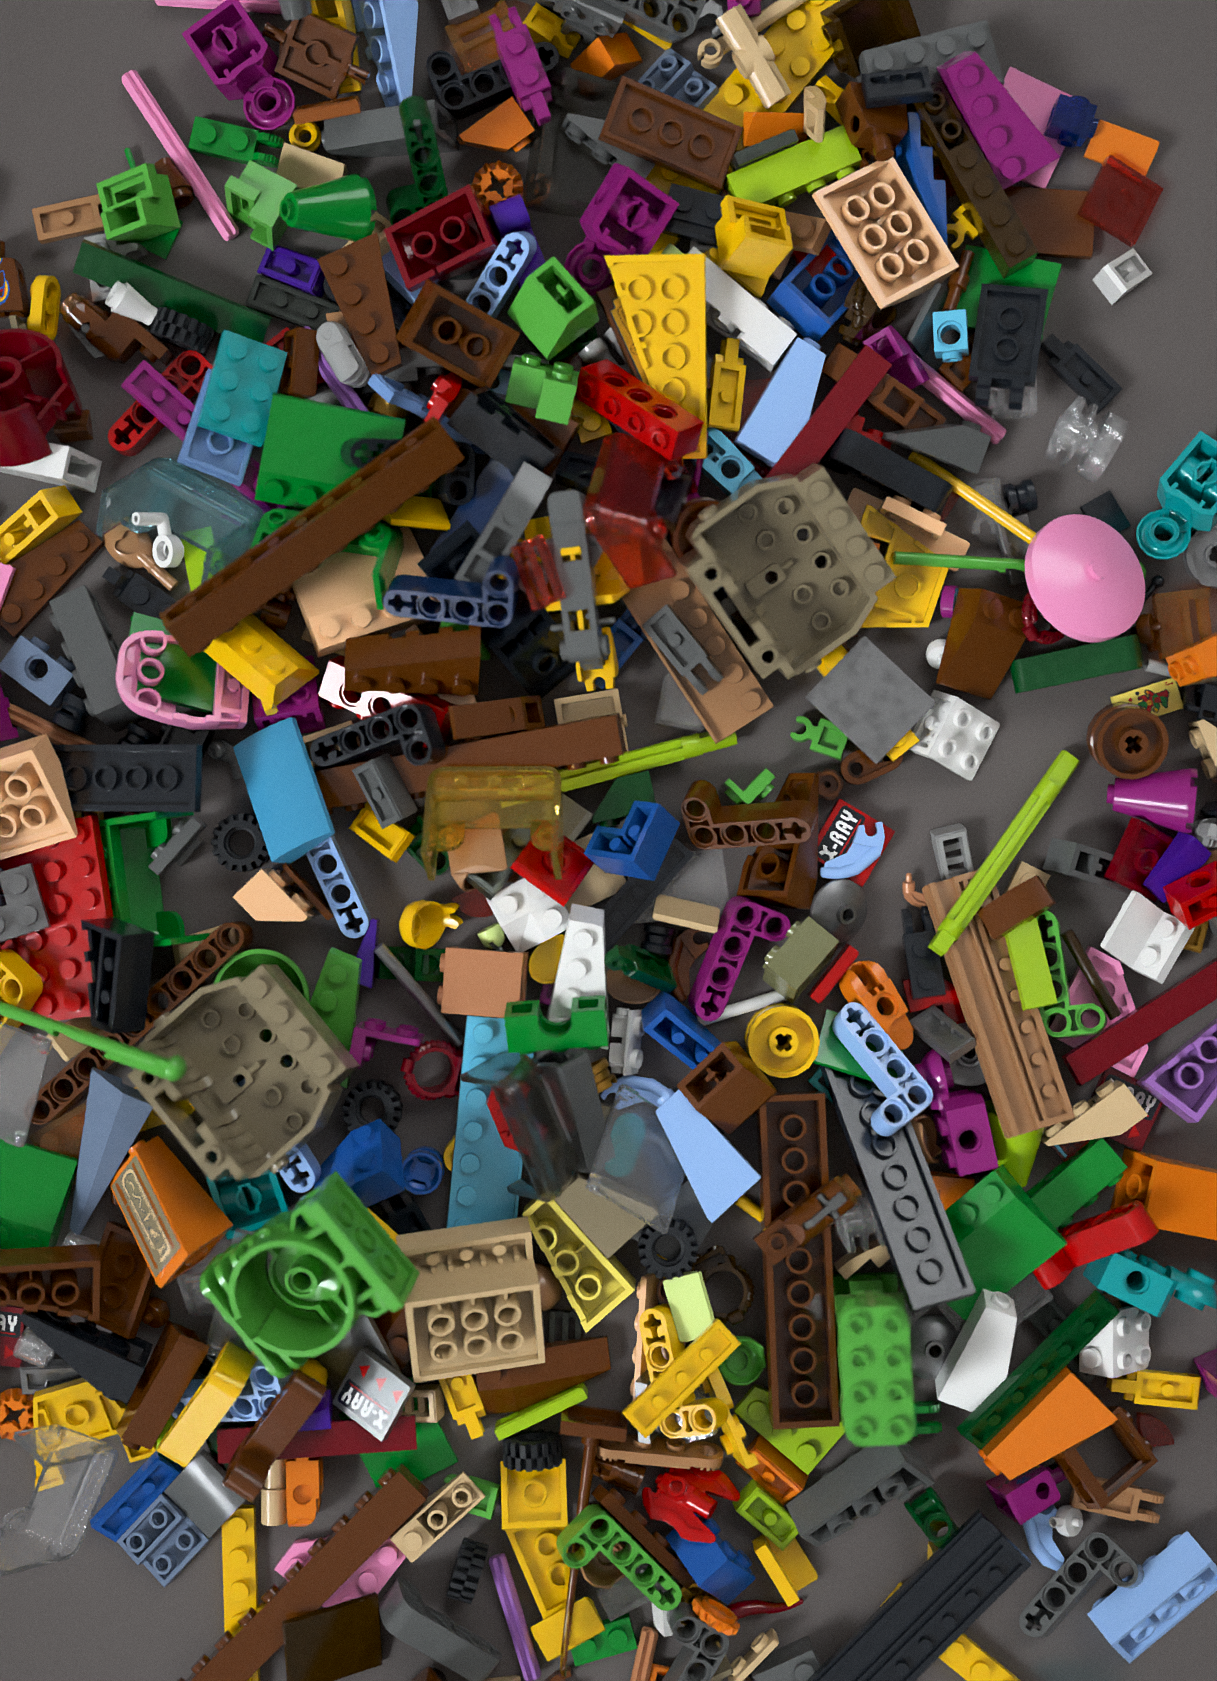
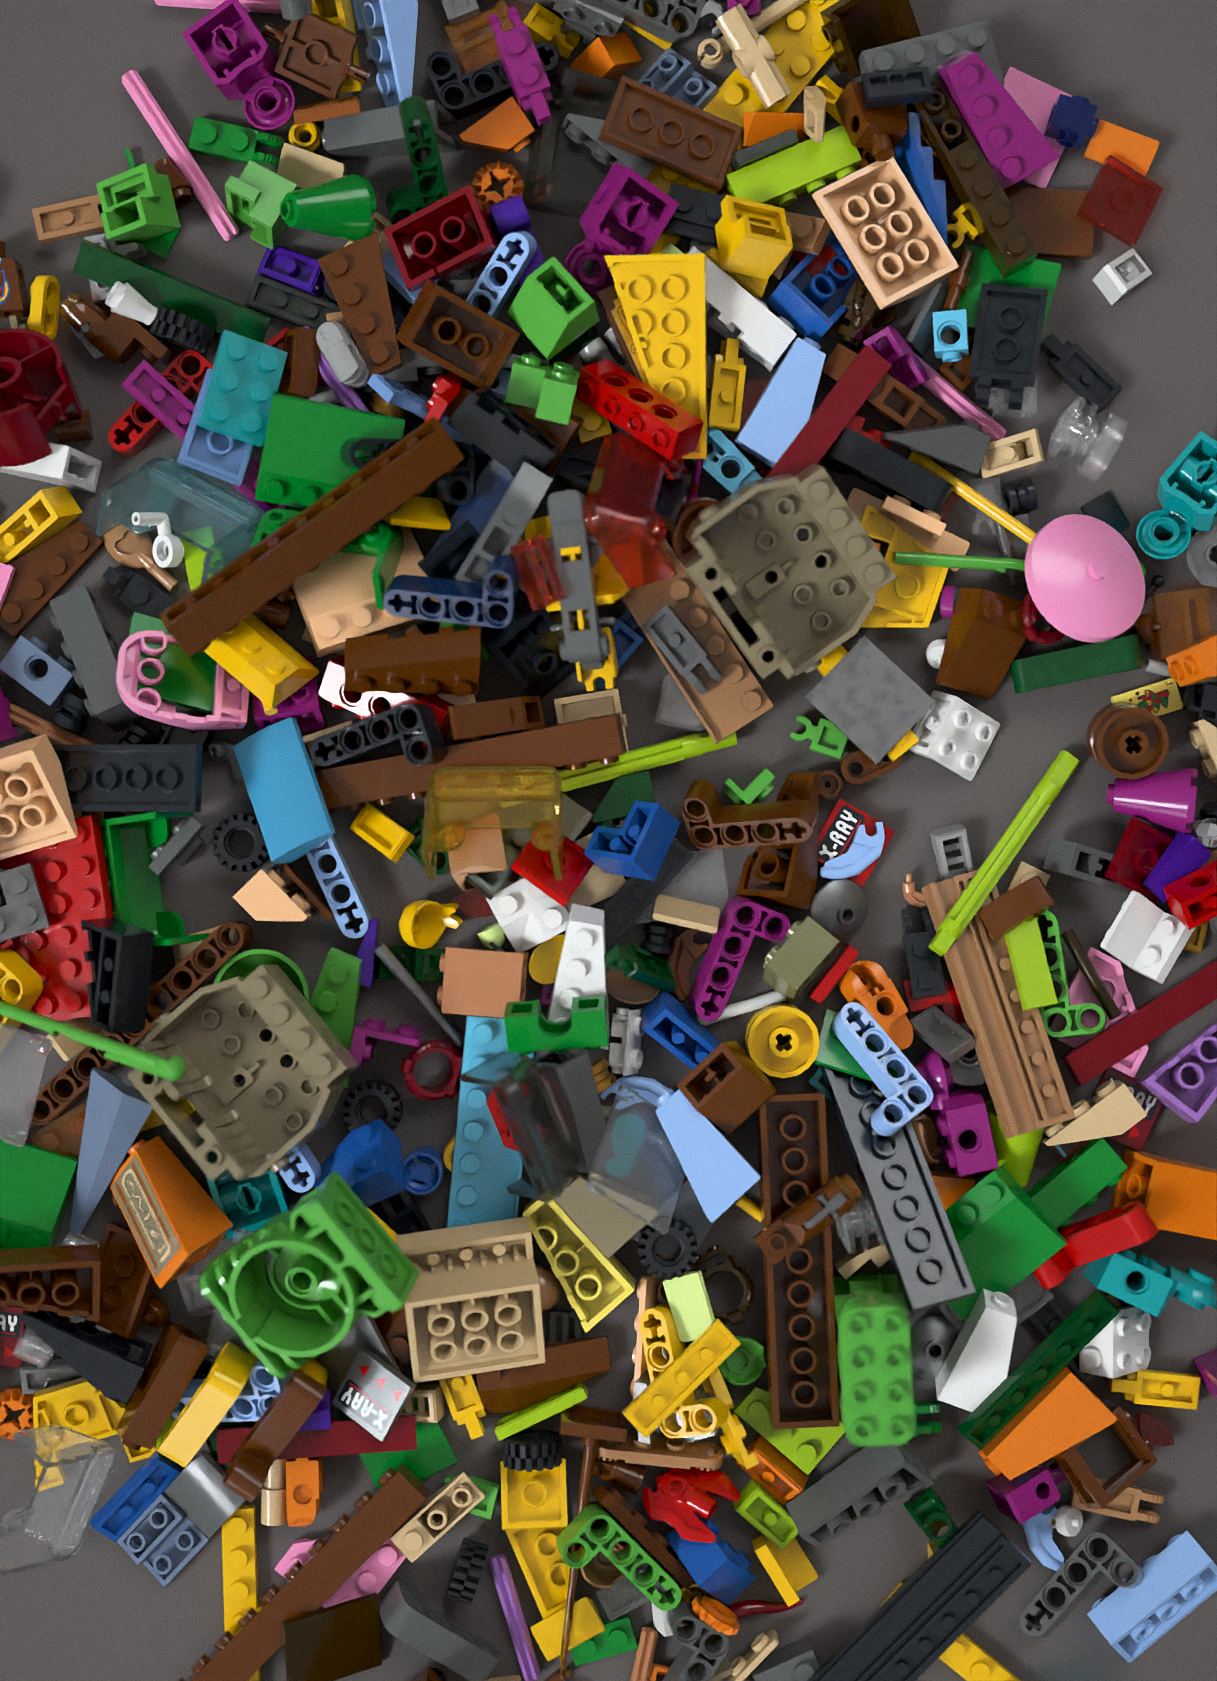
(385, 790): dark grey slope -> none
(1012, 454): none -> tan slope

